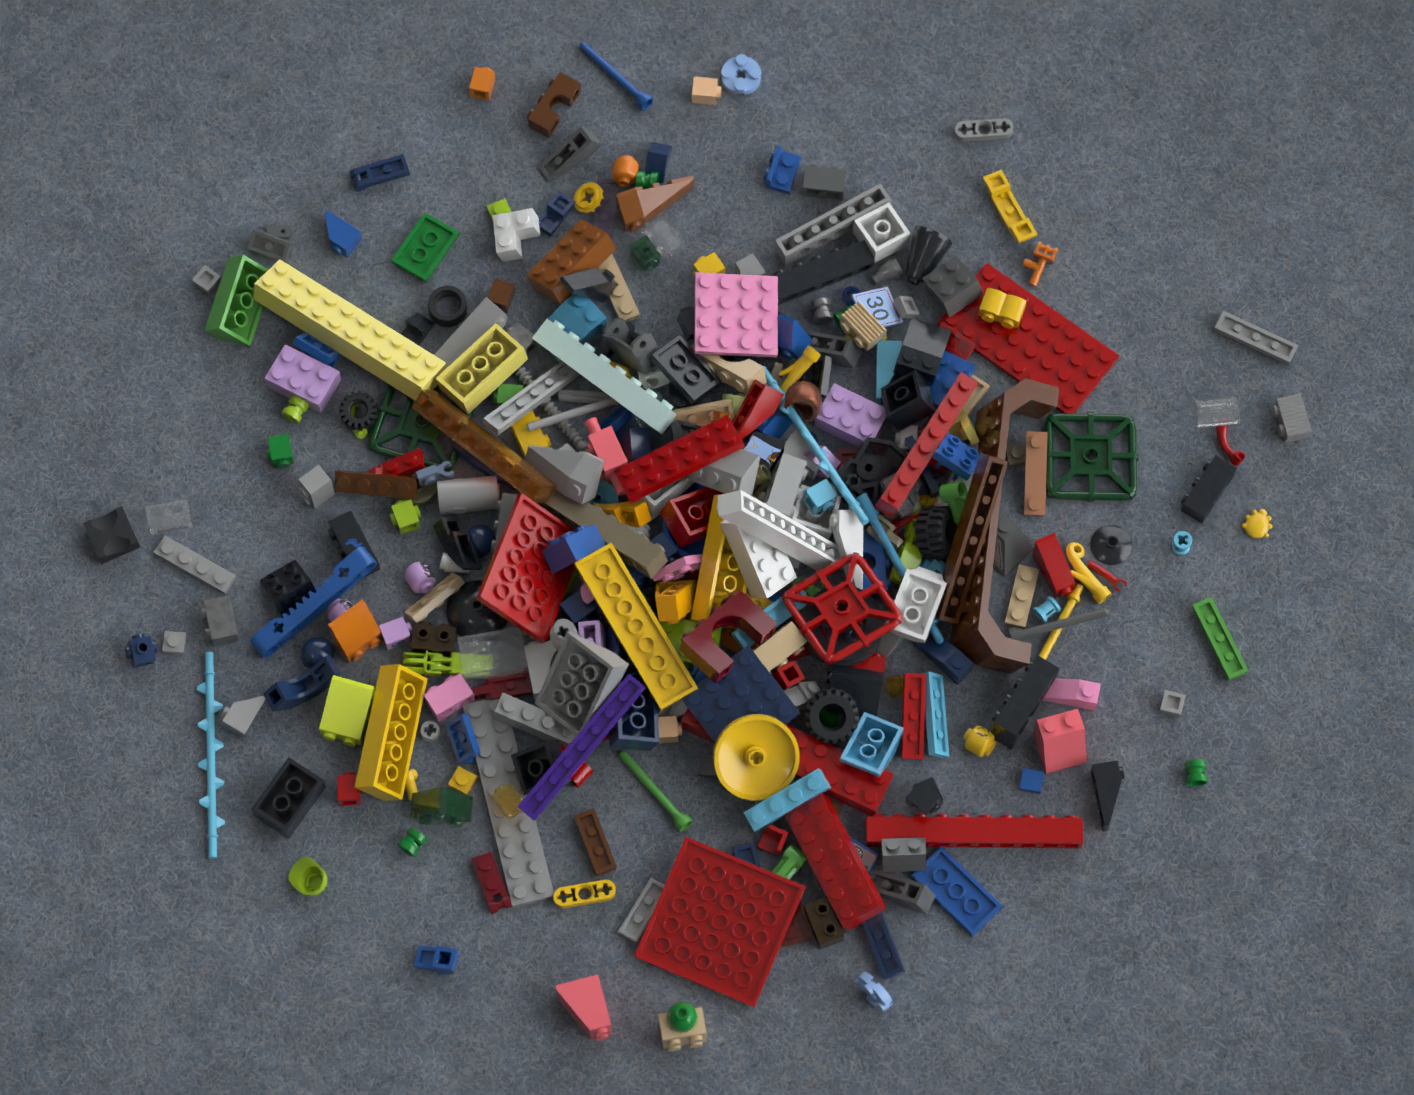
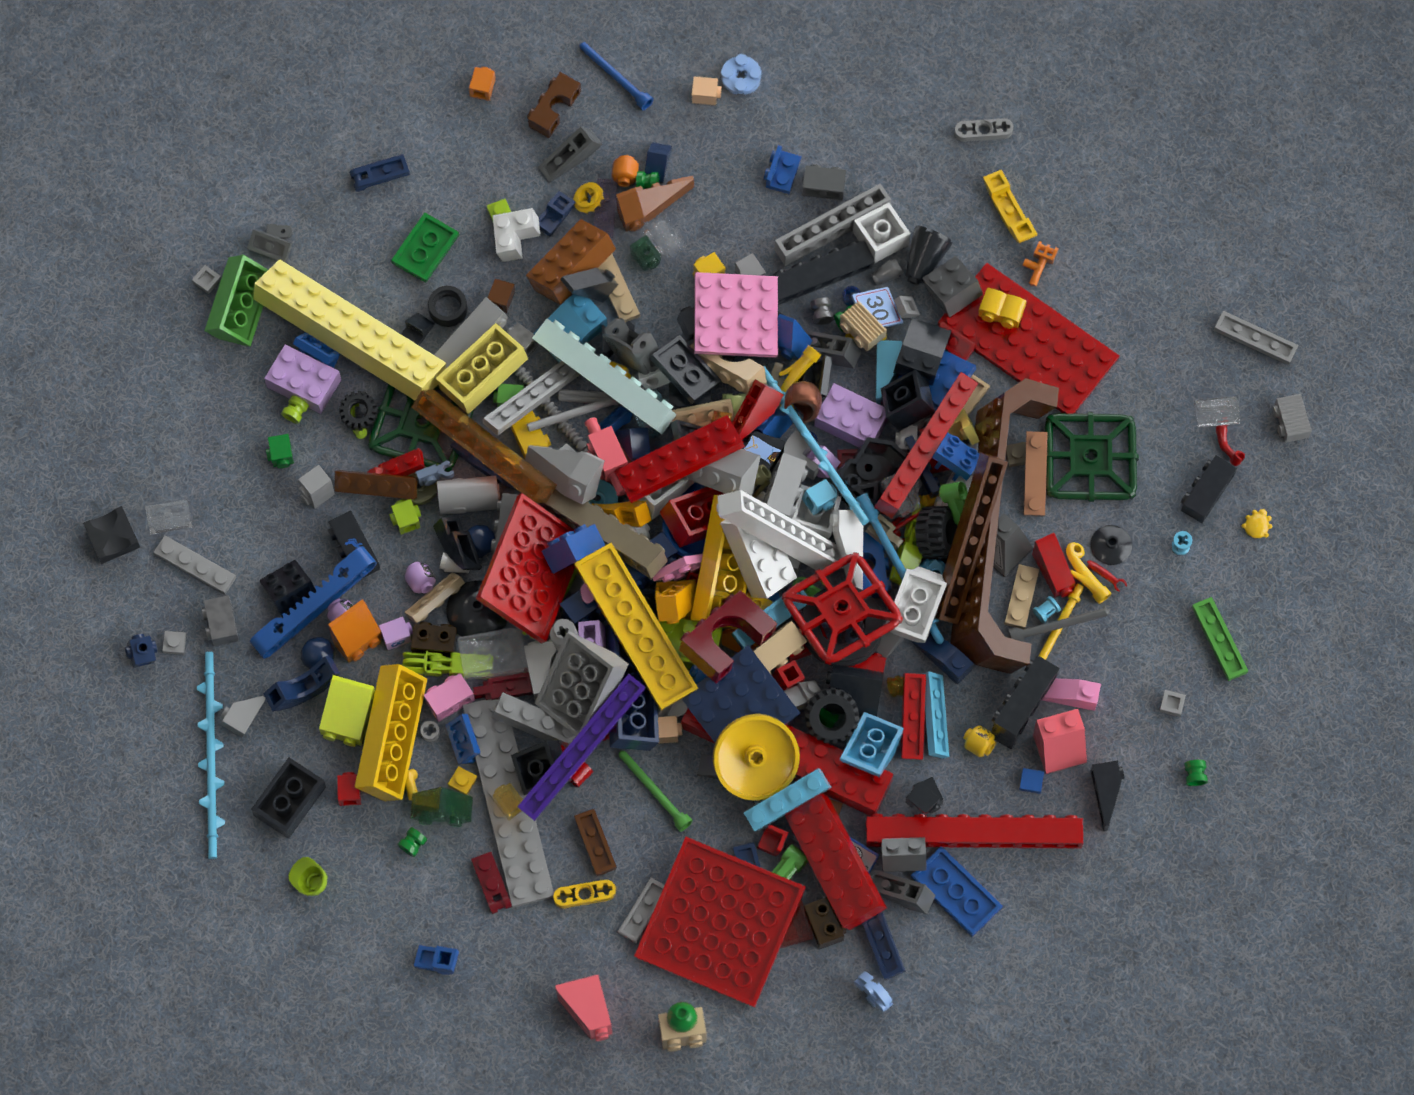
(342, 235): blue slope -> none

